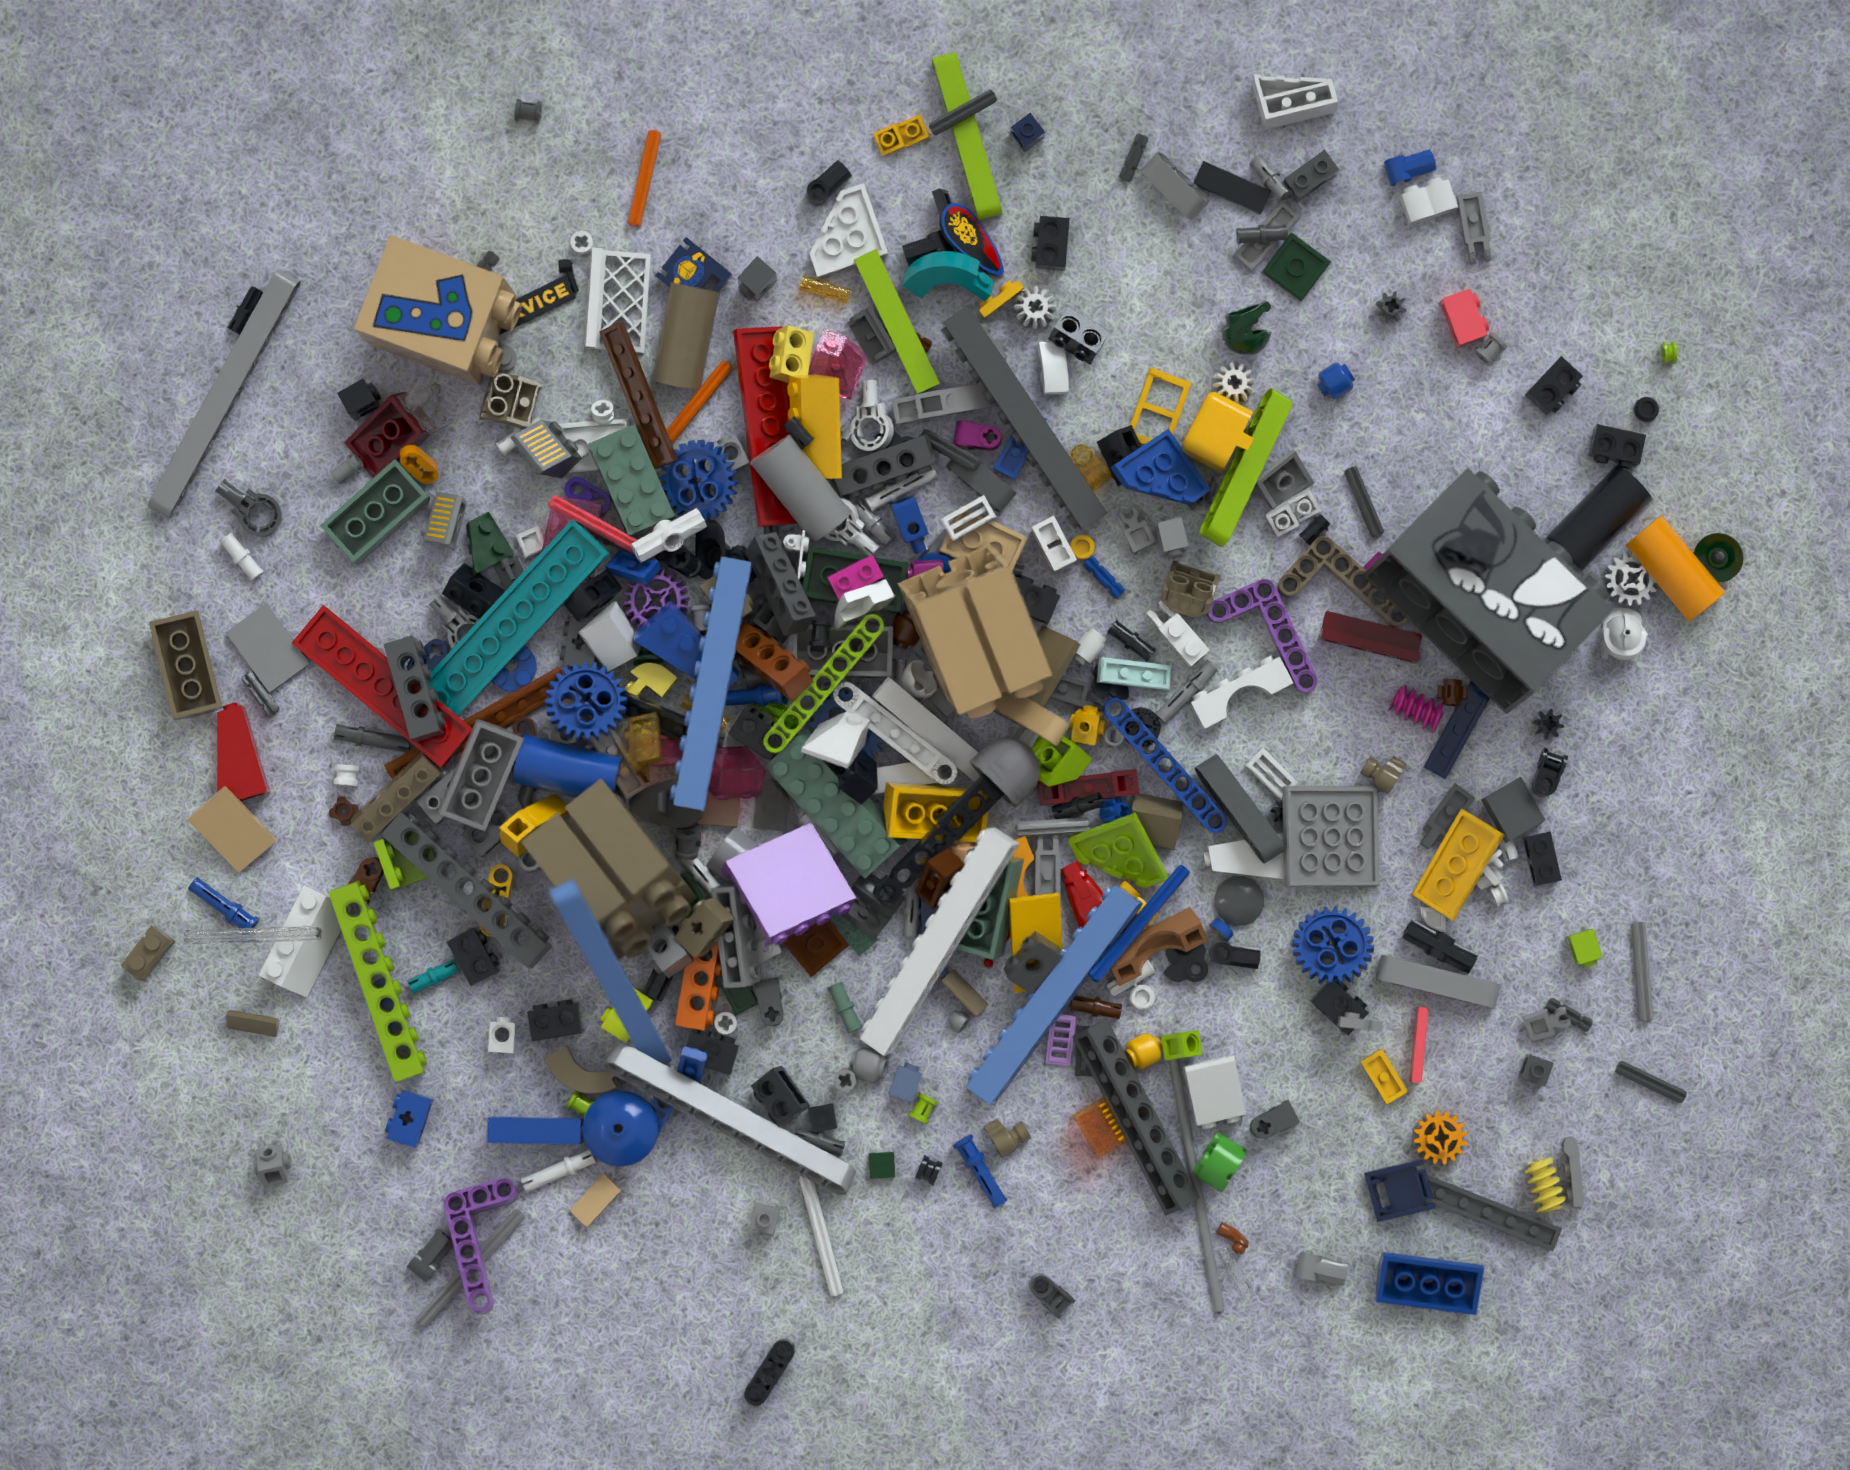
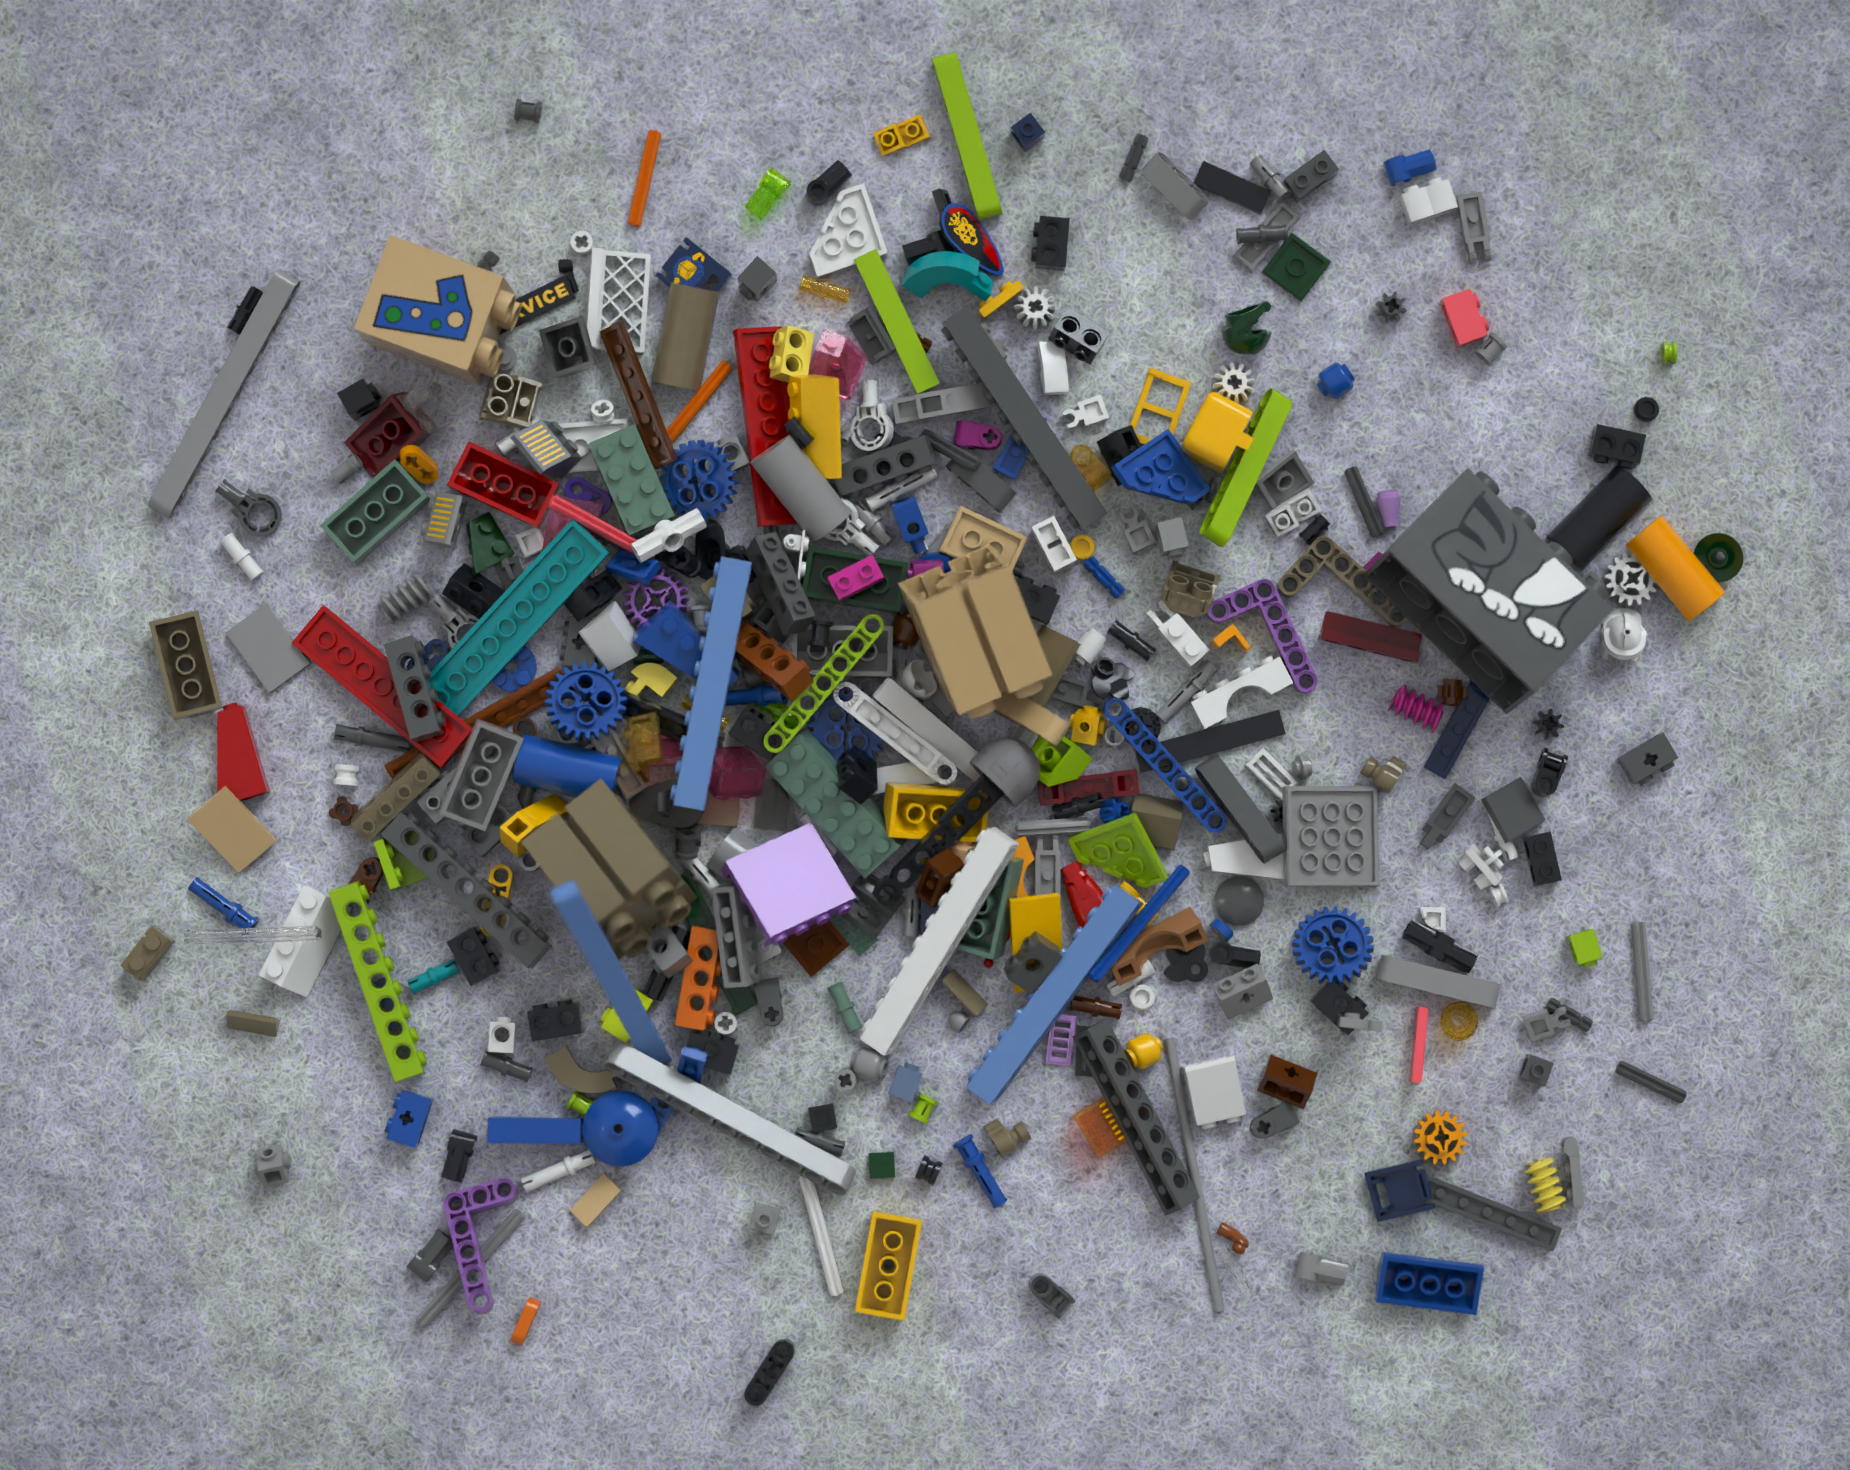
(260, 693): dark grey axle -> none
(404, 598): none -> light grey piece
(459, 1151): none -> black piece
(503, 485): none -> red brick
(506, 1066): none -> dark grey pin
(525, 1321): none -> orange beam
(568, 347): none -> dark grey slope
(703, 927): dark tan brick -> none
(768, 192): none -> clear neon green piece
(784, 1091): black brick -> none
(838, 739): white slope -> none
(862, 602): white slope -> none
(885, 1290): none -> yellow brick
(949, 528): white tile -> none
(962, 112): dark grey axle -> none
(1090, 412): none -> white plate
(1134, 673): light aqua tile -> none
(1181, 1045): lime brick -> none
(1217, 739): none -> black tile
(1219, 1162): bright green brick -> none
(1230, 633): none -> light orange panel
(1242, 991): none -> light grey brick
(1287, 1081): none -> reddish brown brick
(1293, 99): white wedge -> none
(1302, 767): none -> light grey plate
(1383, 1076): yellow plate -> none
(1389, 507): none -> lavender cone
(1458, 864): yellow tile -> none
(1465, 1015): none -> clear yellow hair
(1473, 548): black slope -> none
(1550, 382): black brick -> none
(1633, 763): none -> dark grey brick

